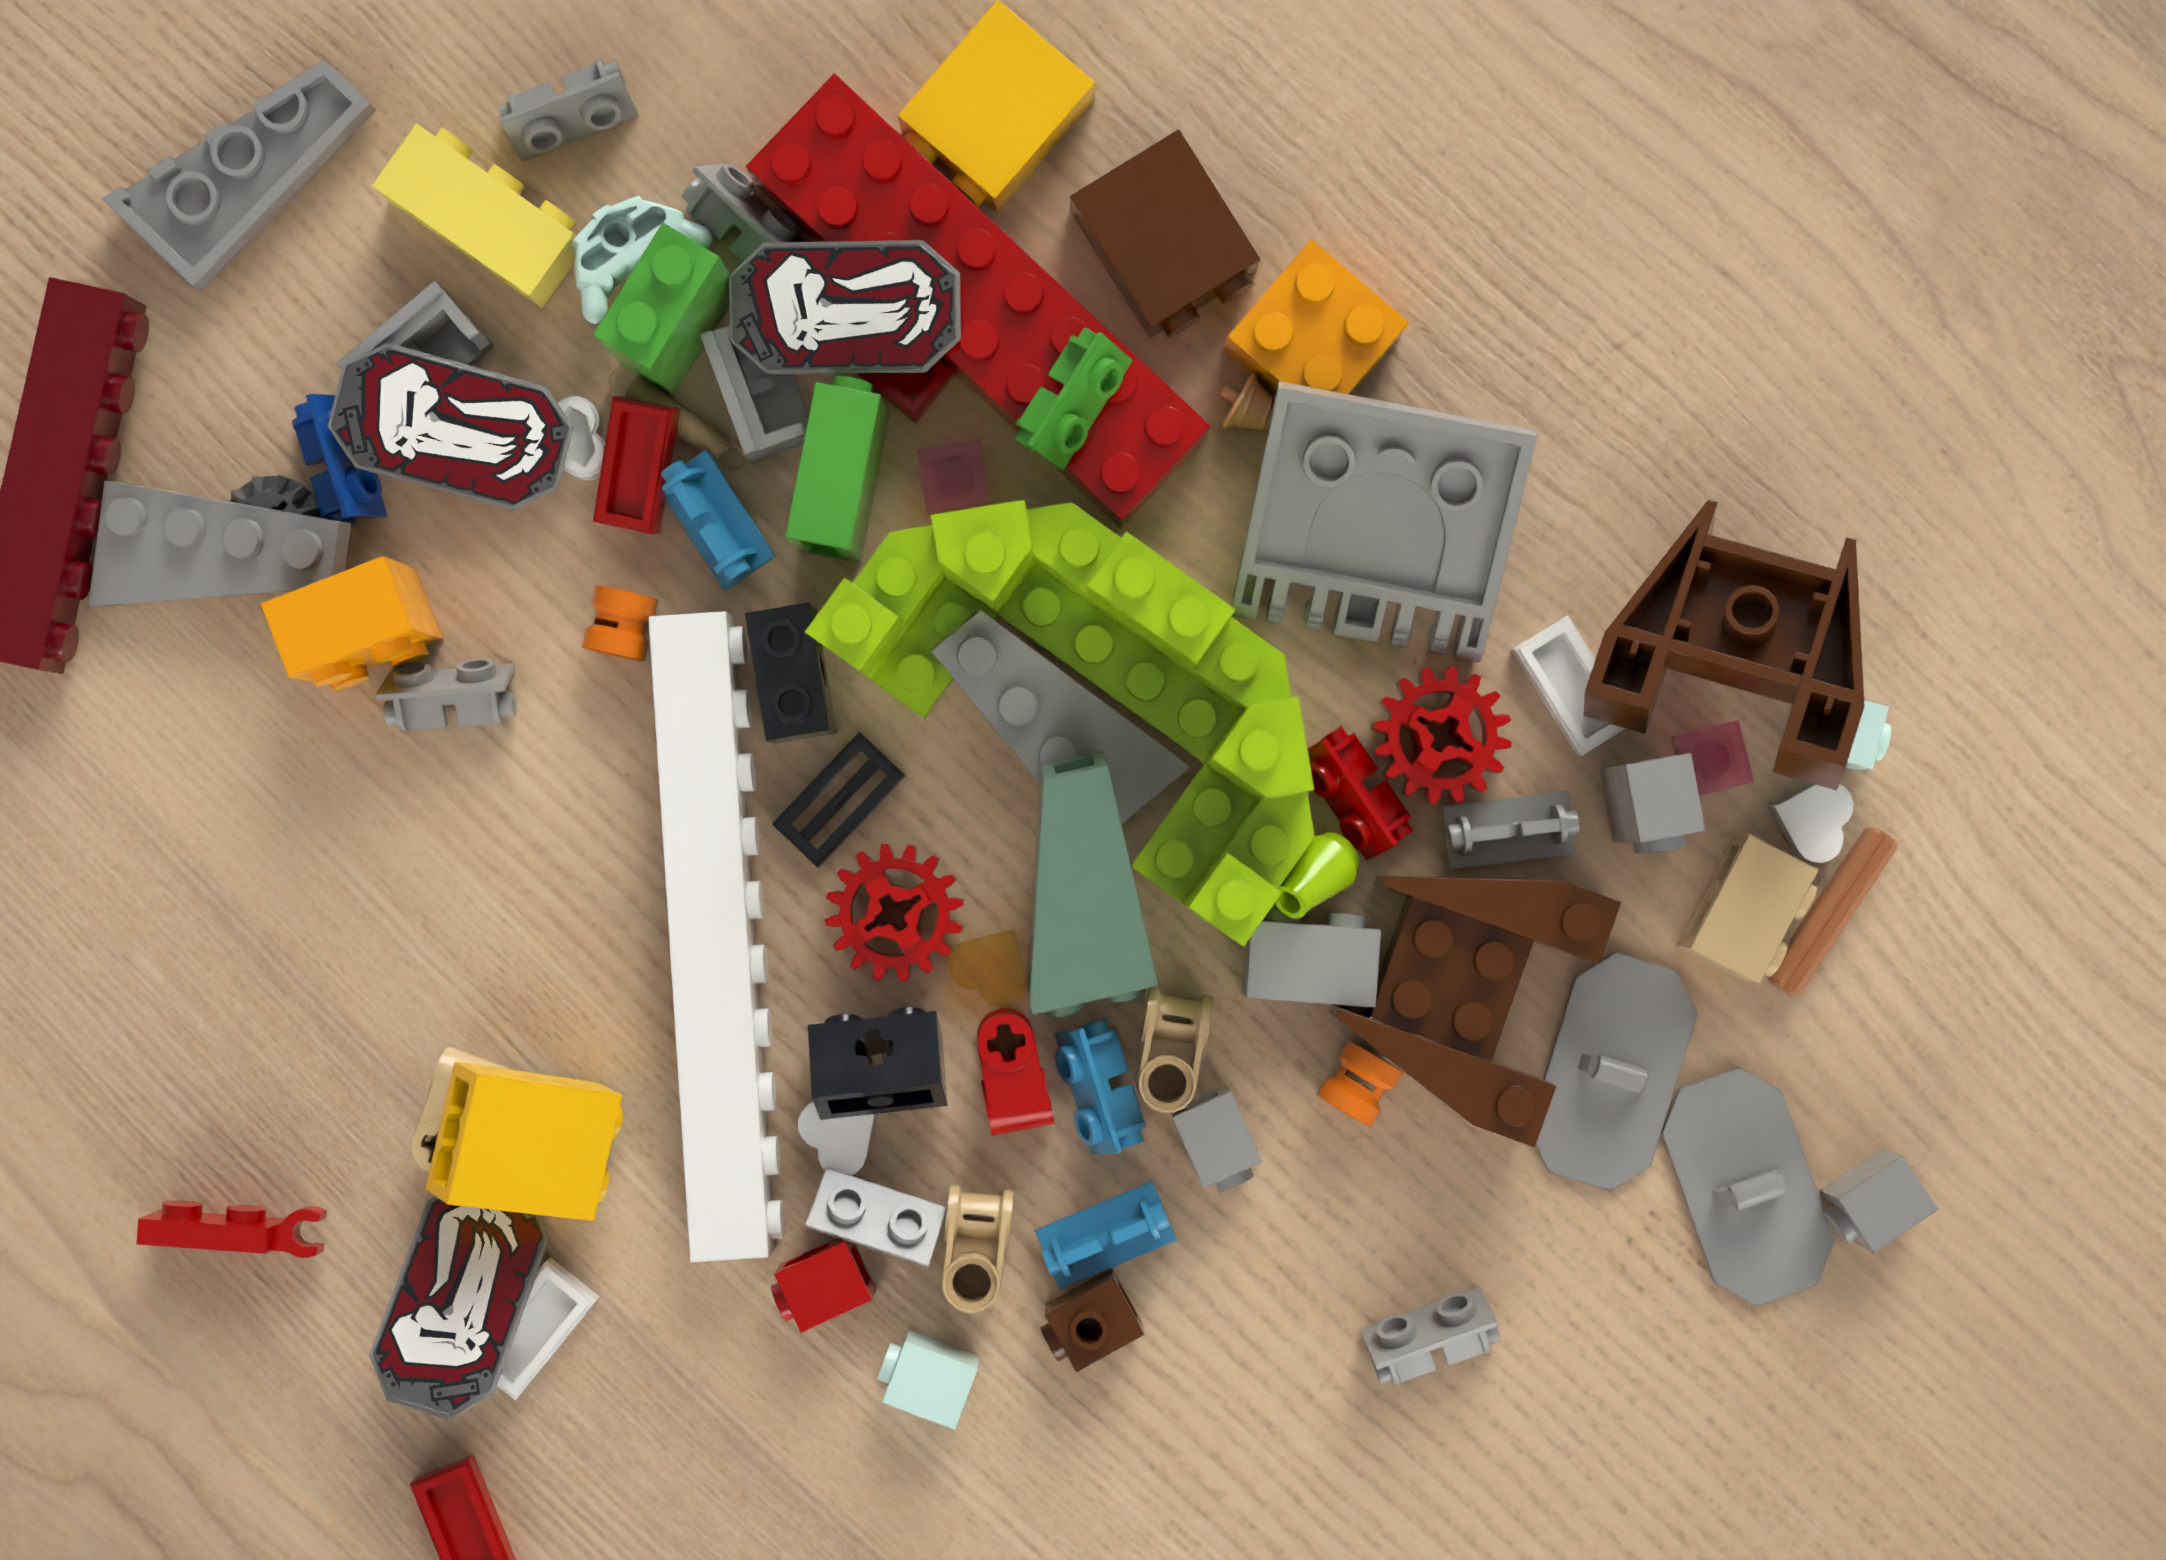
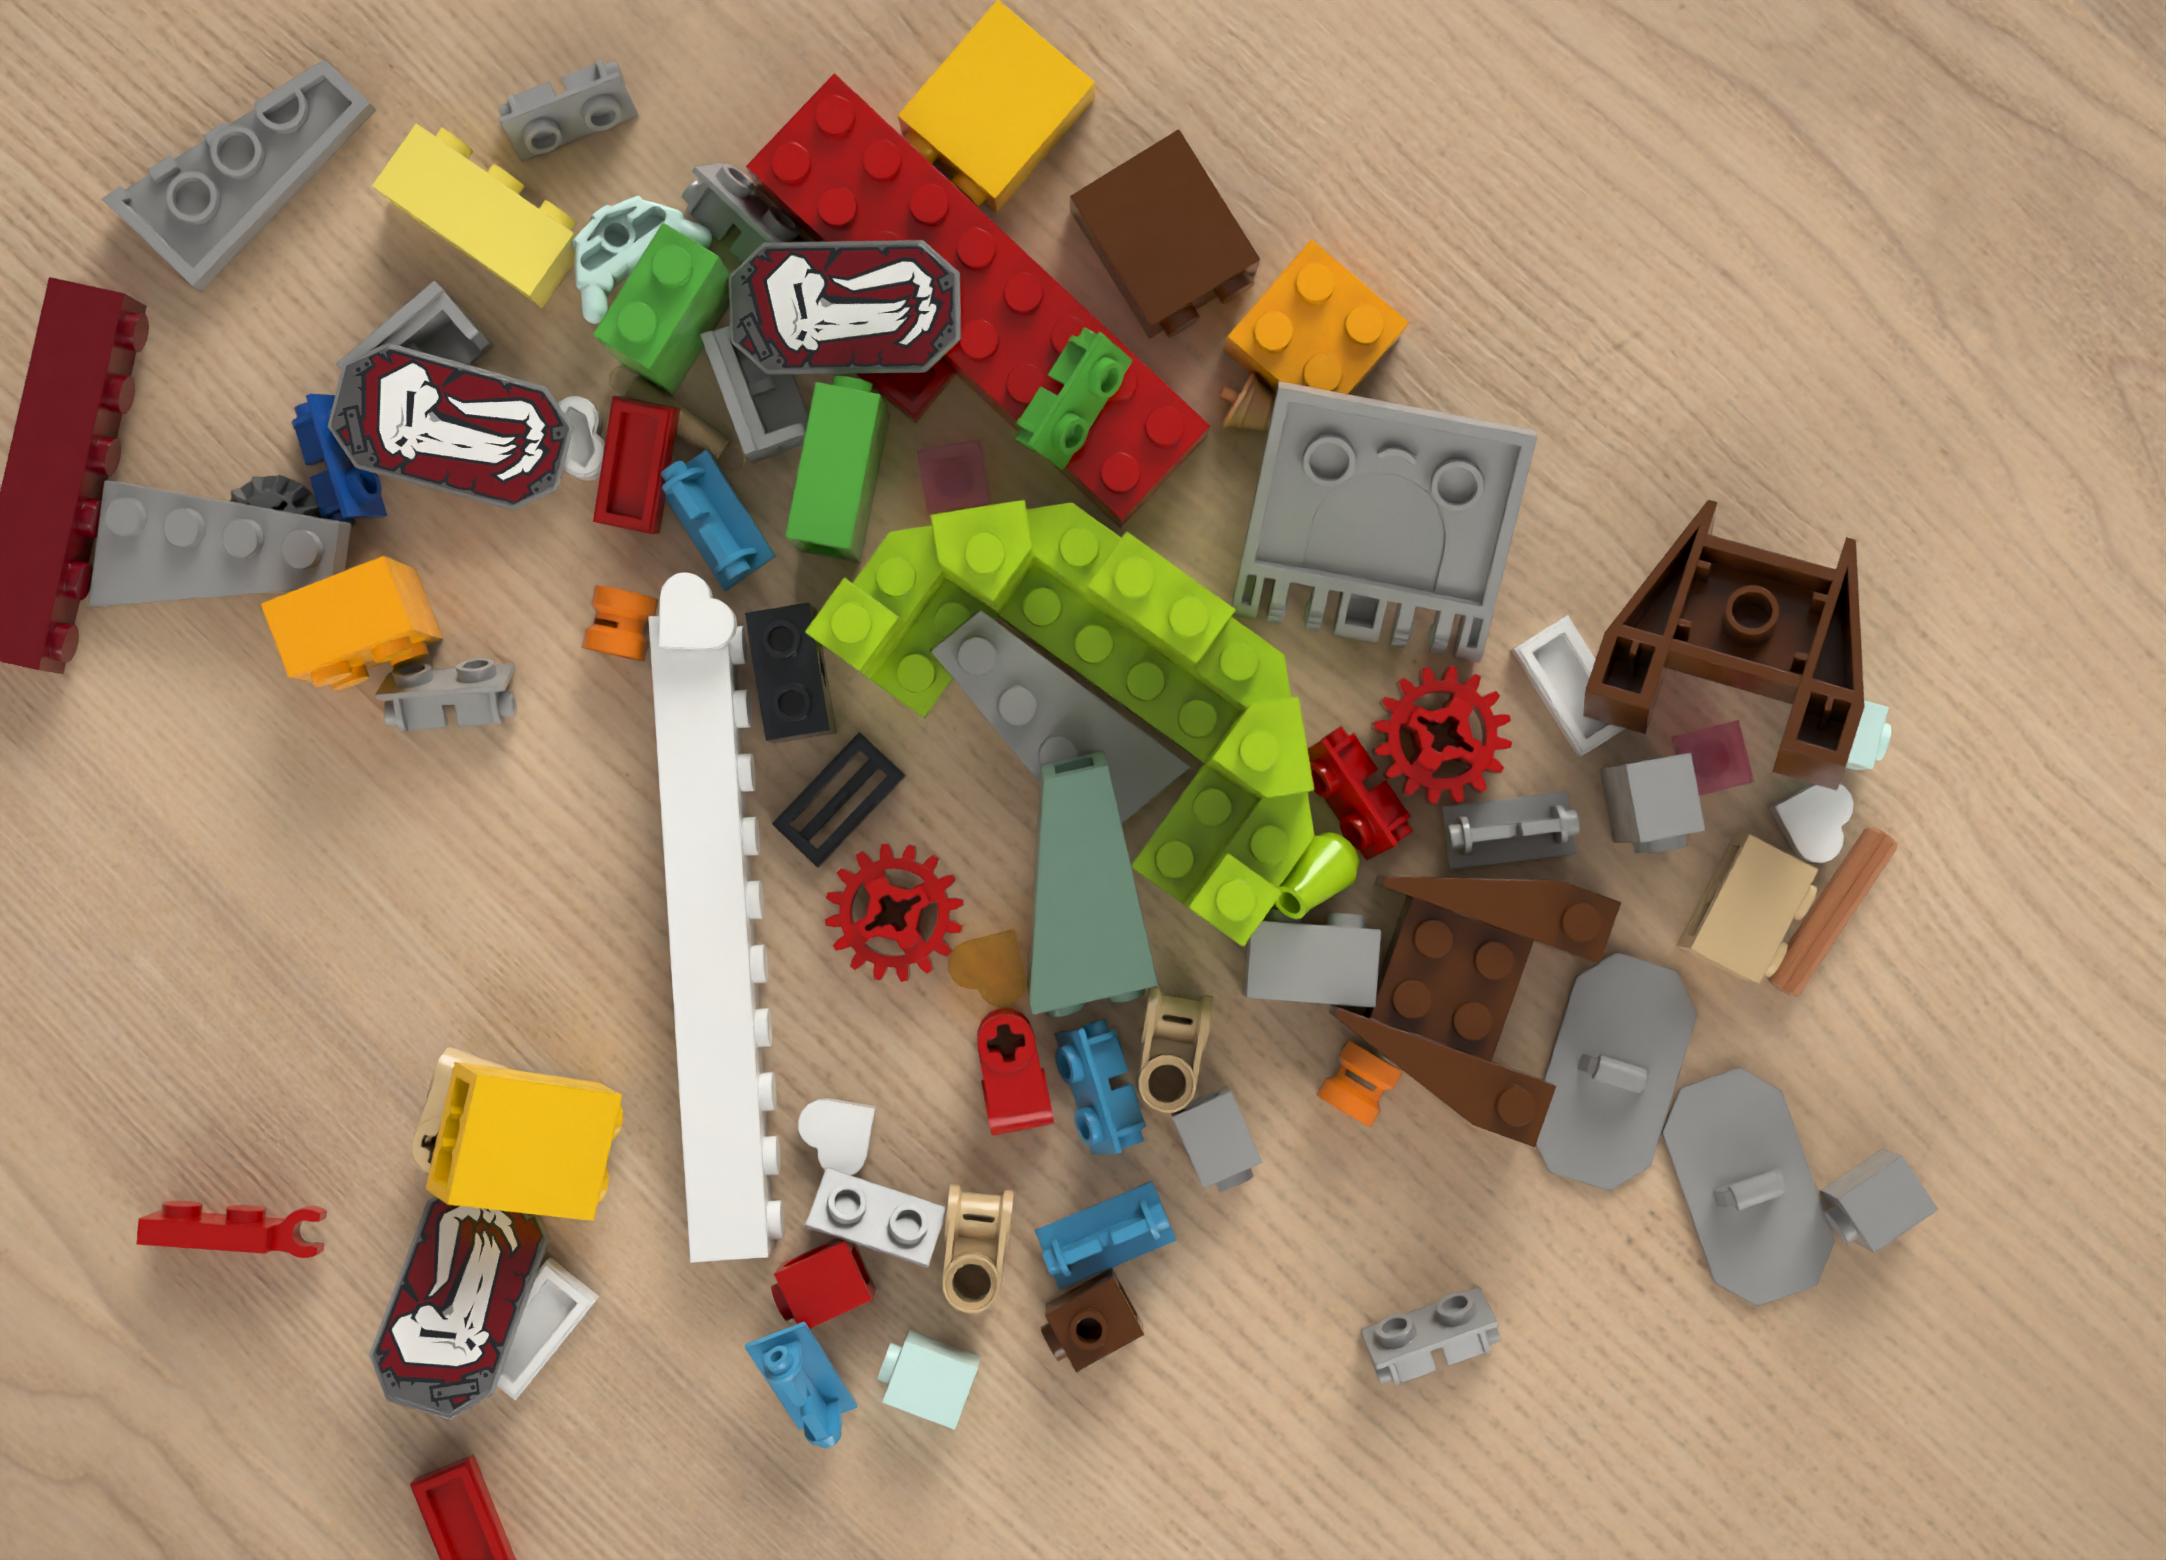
(692, 617): none -> white tile
(804, 1382): none -> dark azure hinge
(907, 1080): black brick -> none

